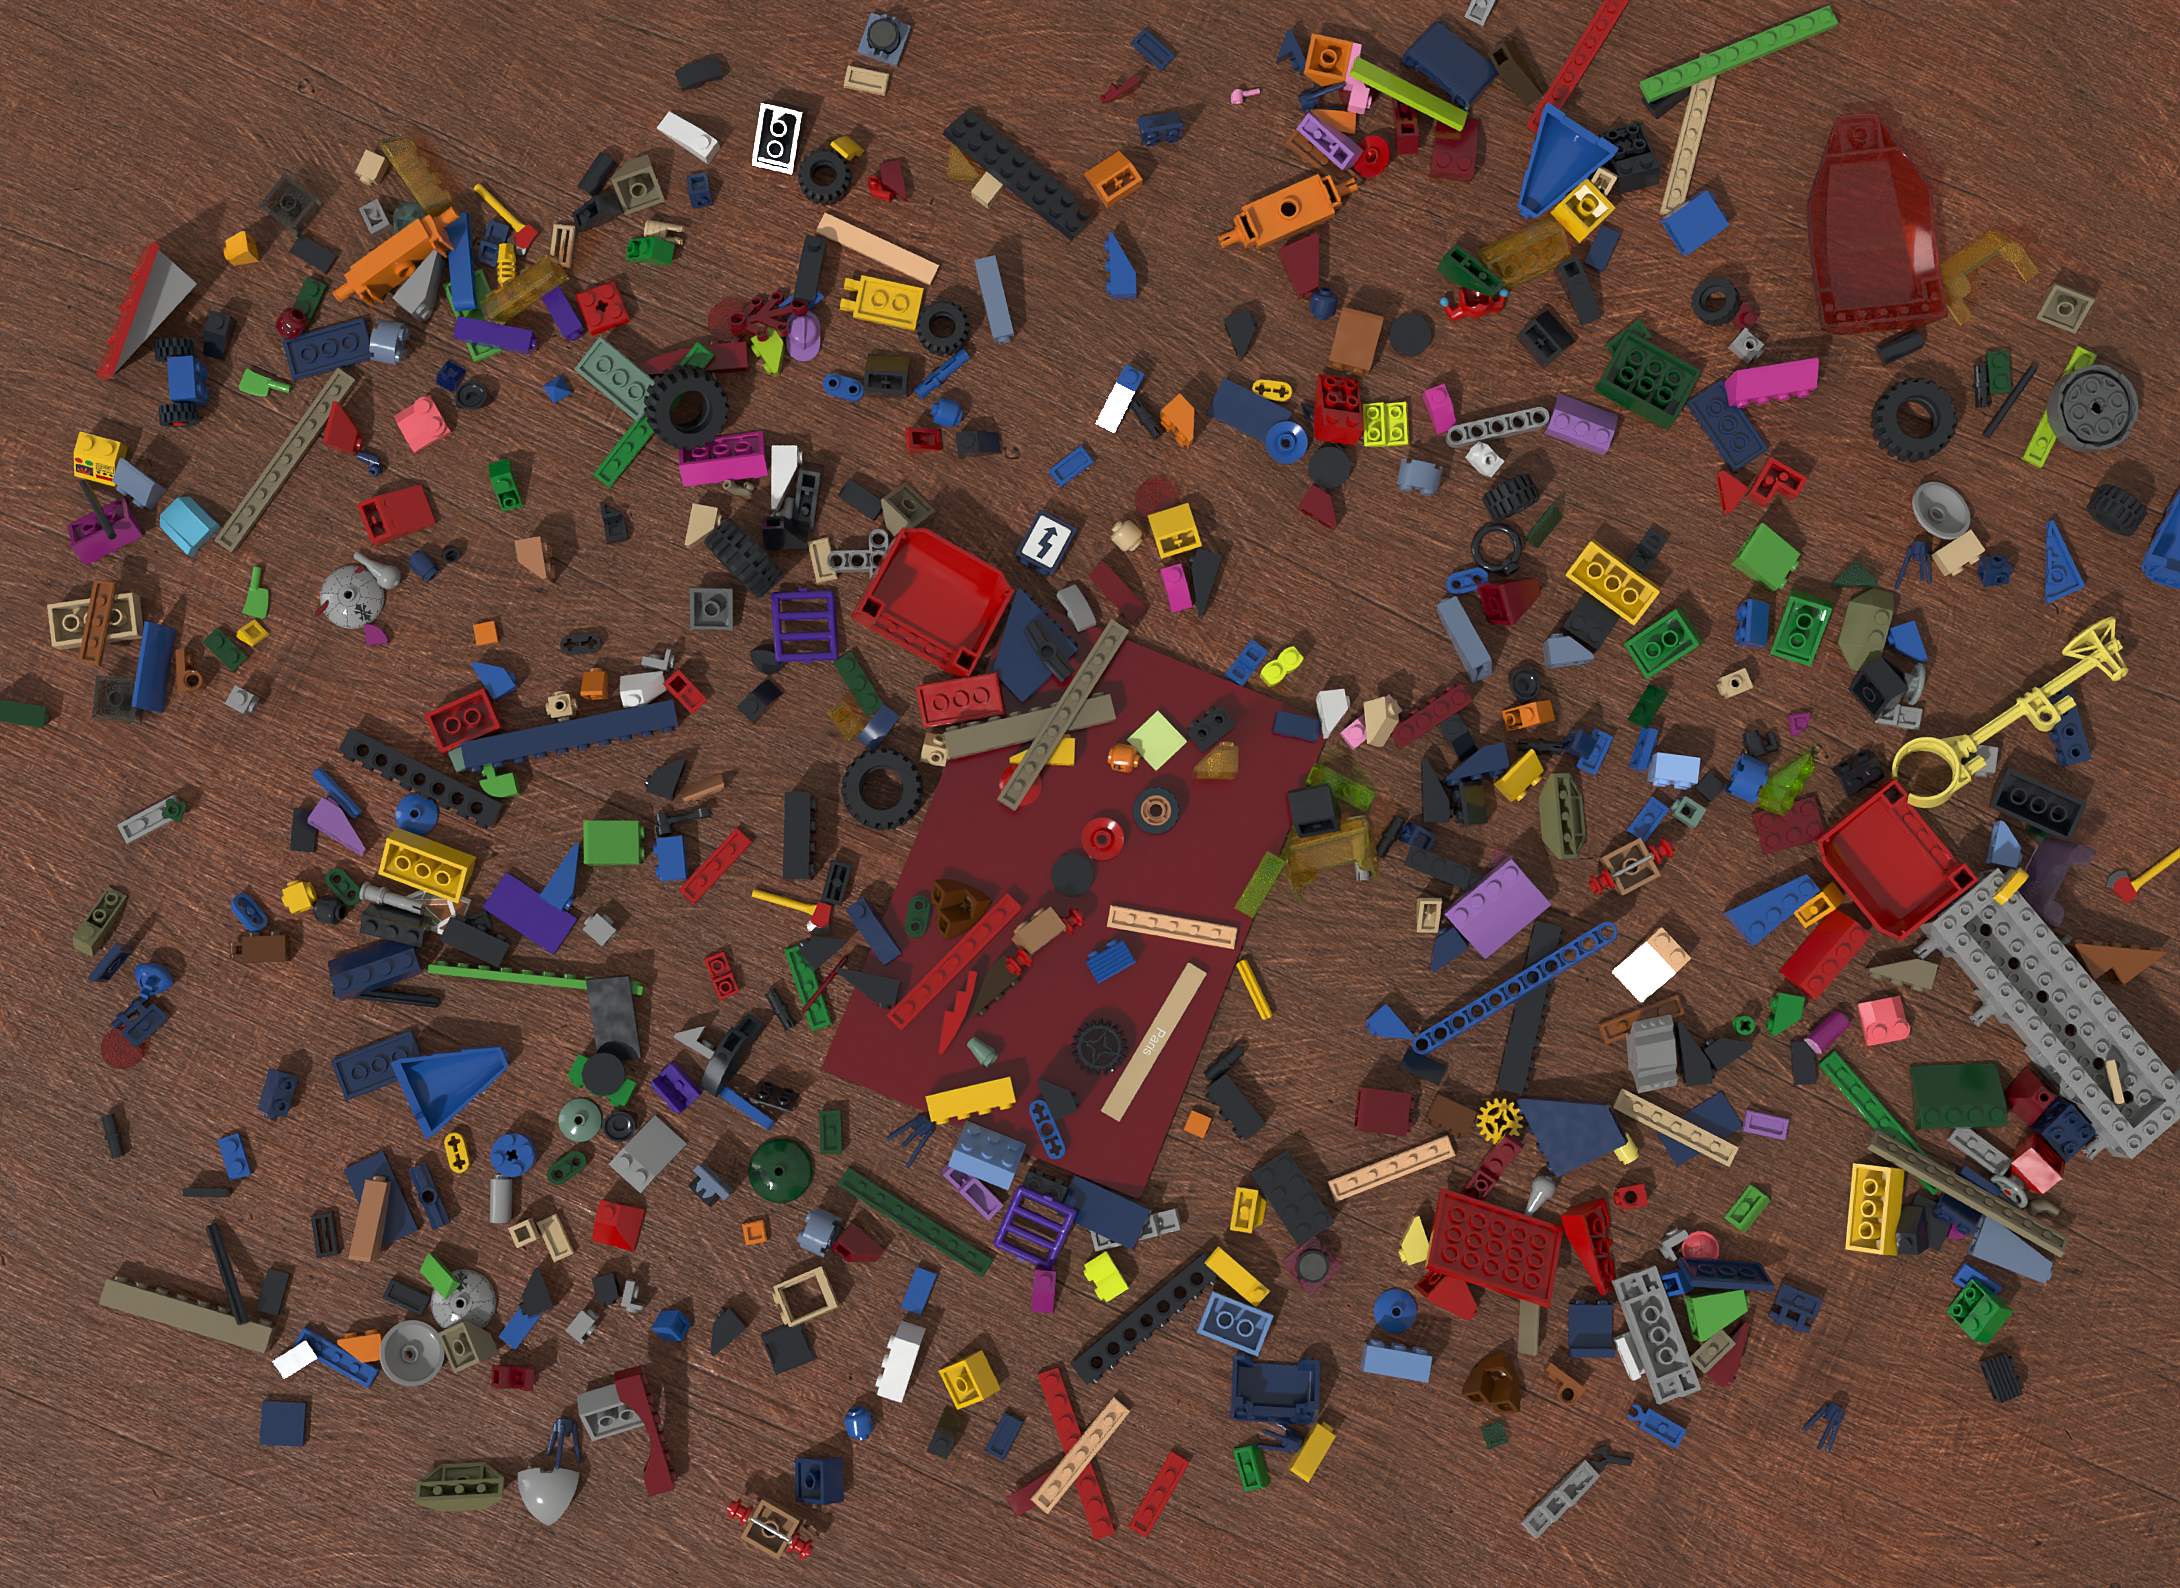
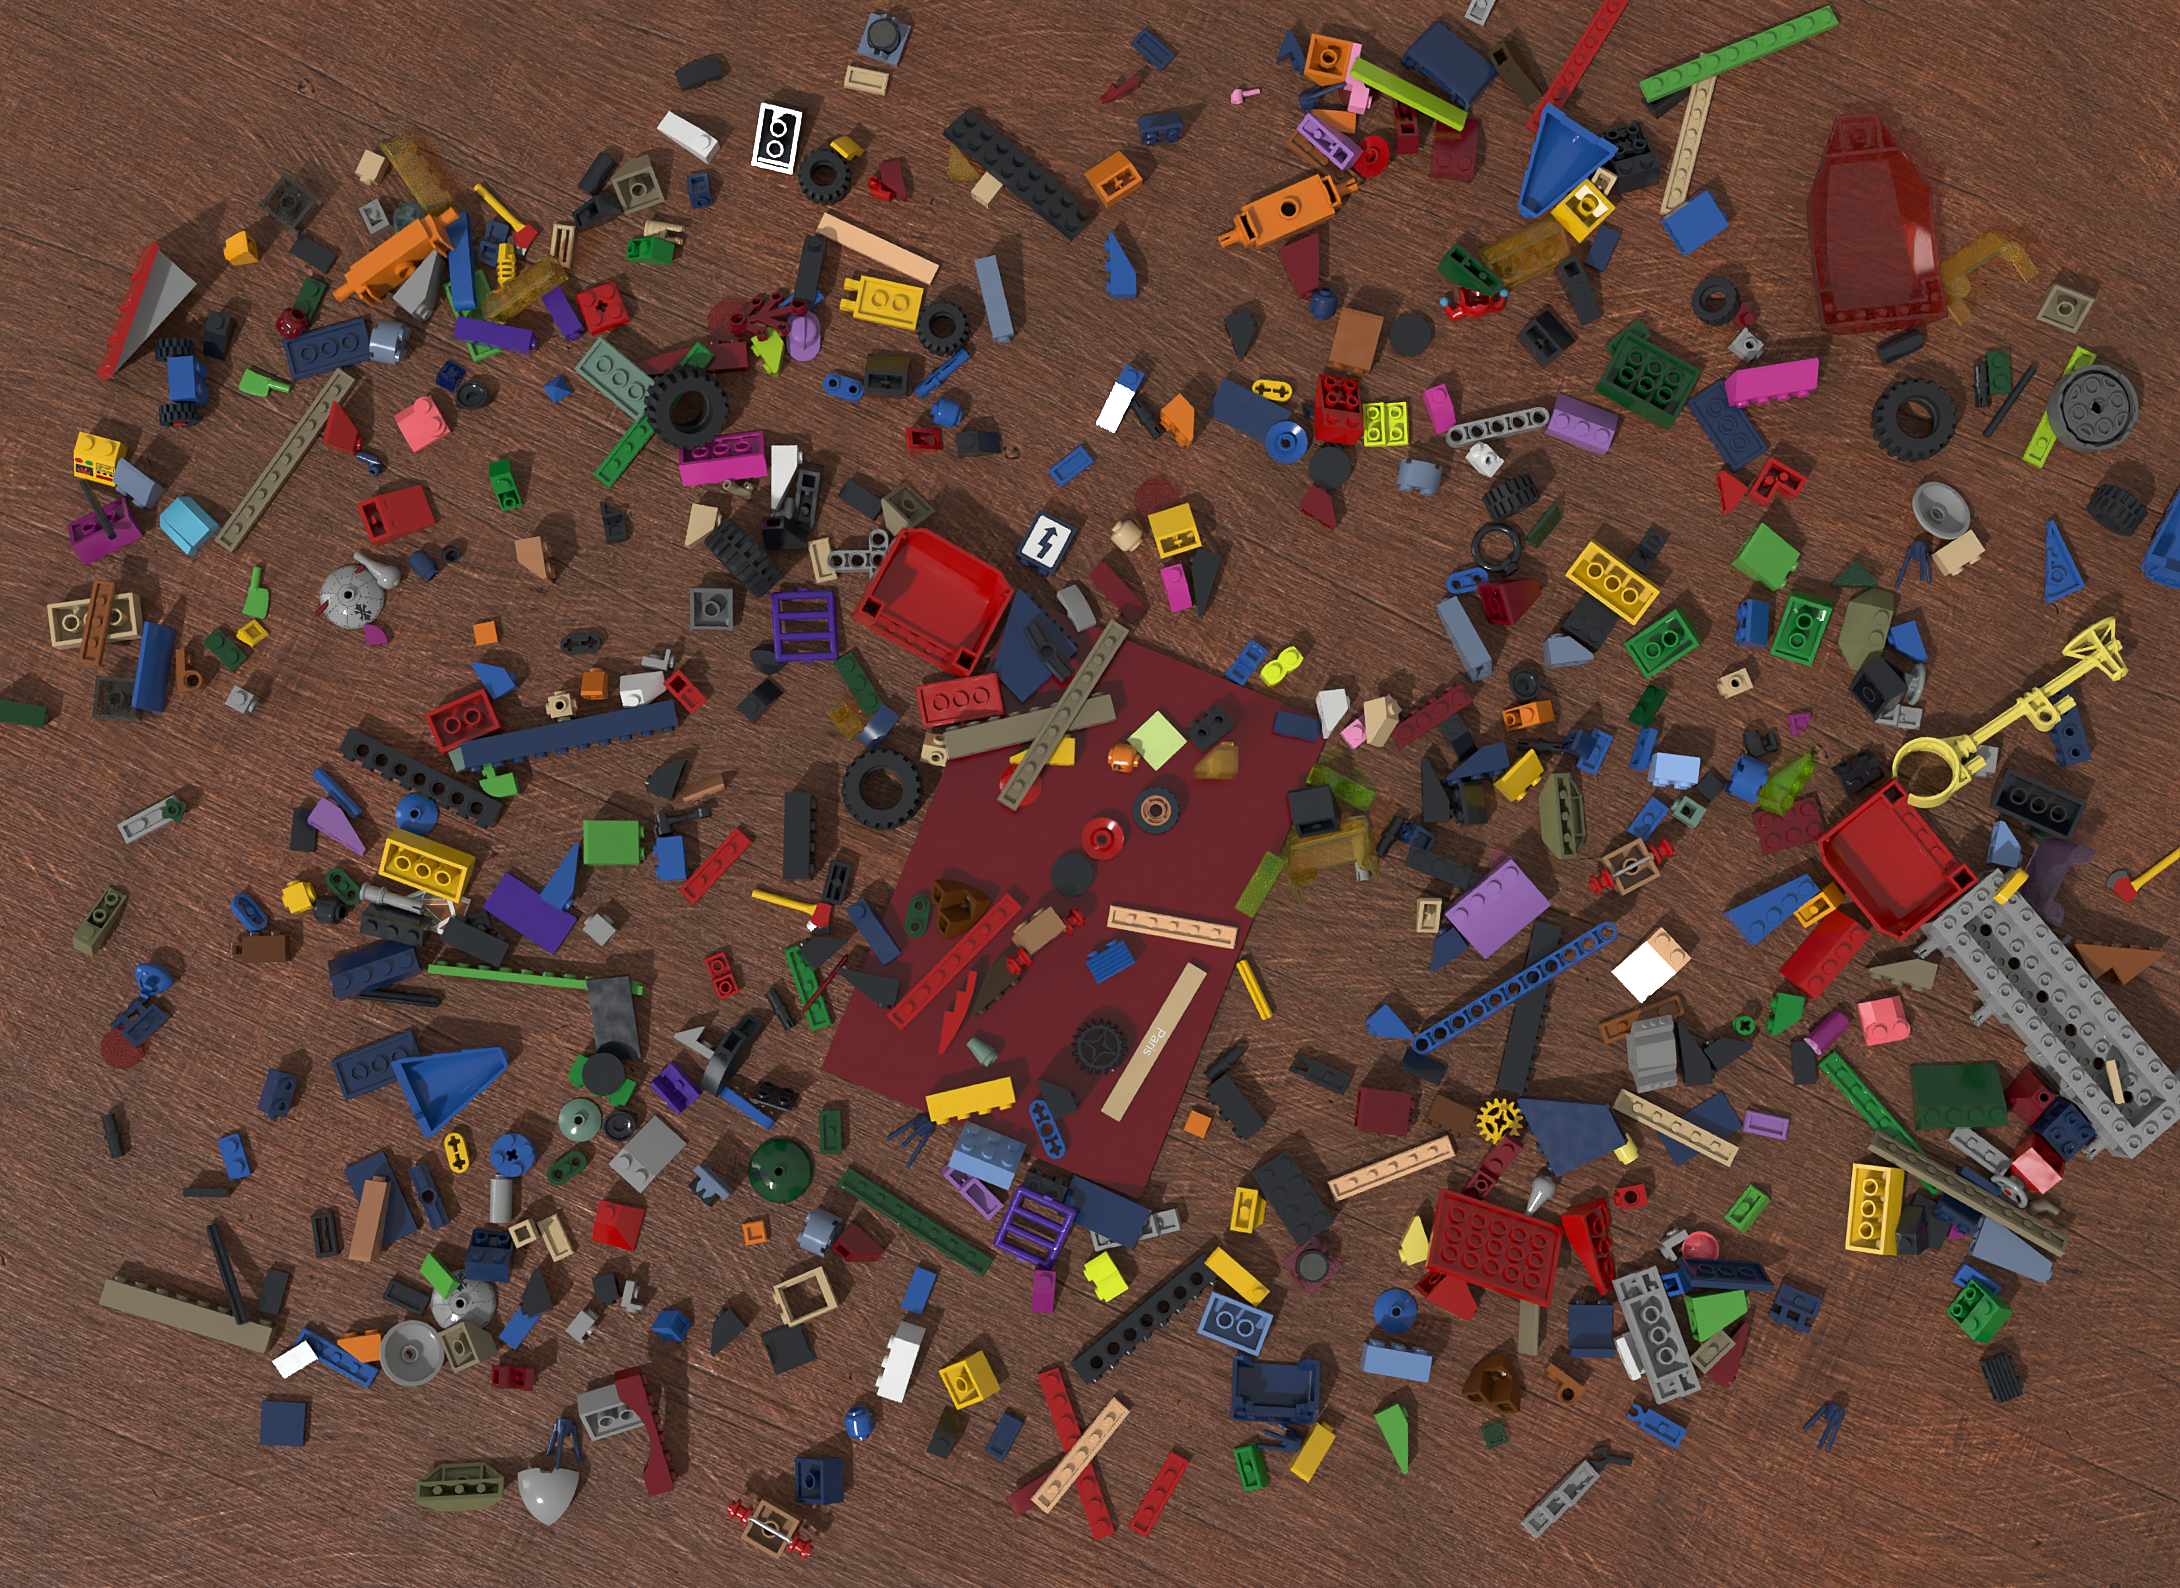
(110, 963): dark blue tile -> none
(490, 1256): none -> dark blue slope
(1323, 1075): none -> black hinge
(1395, 1430): none -> bright green slope
(1994, 570): dark blue brick -> none

